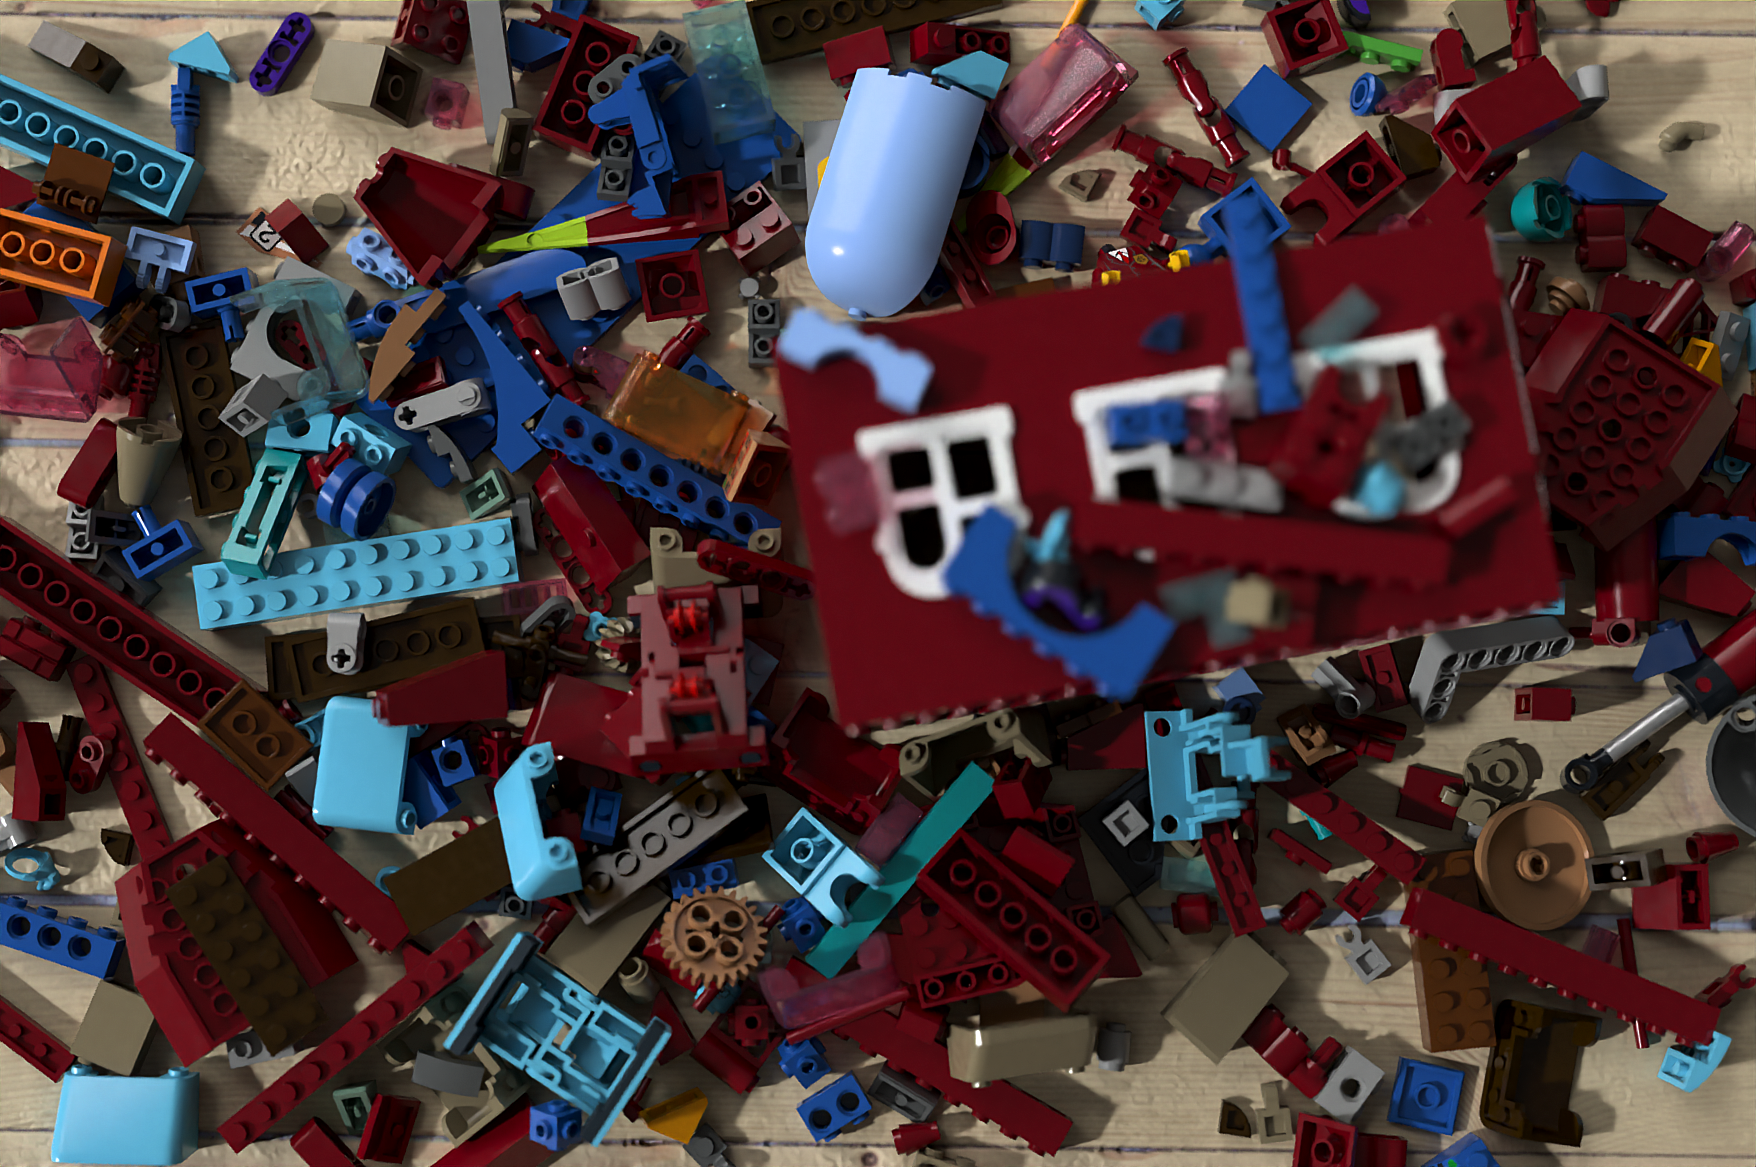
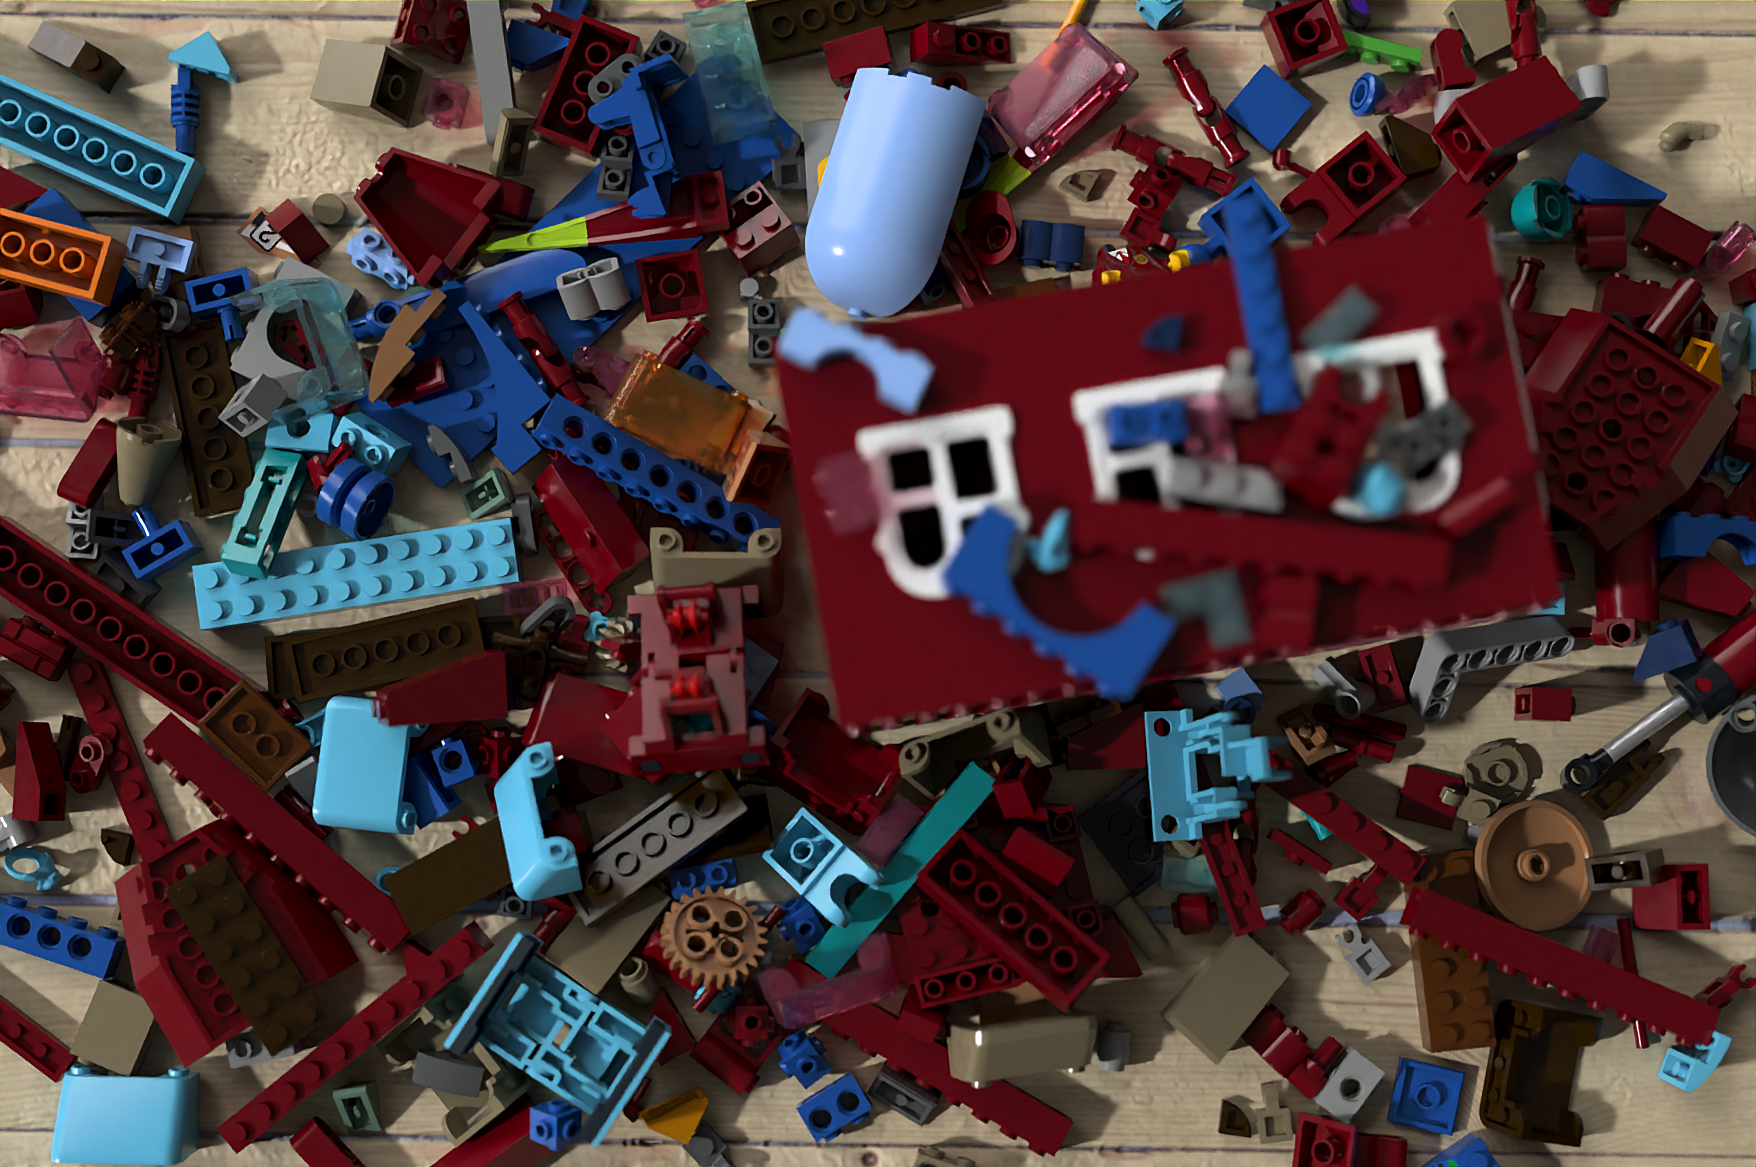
(74, 183): reddish brown hinge -> none
(302, 41): dark purple beam -> none
(346, 637): light grey piece -> none
(388, 1128): dark red plate -> none
(444, 406): light grey piece -> none
(601, 816): blue plate -> none
(787, 584): dark red beam -> none
(848, 1015): dark red bar -> none
(915, 1136): dark red cone -> none
(974, 73): medium azure slope -> none
(1068, 588): black animal -> none
(1125, 823): light grey panel -> none
(1257, 604): dark tan brick -> none
(1565, 295): medium nougat plate -> none
(1710, 845): dark red cone -> none

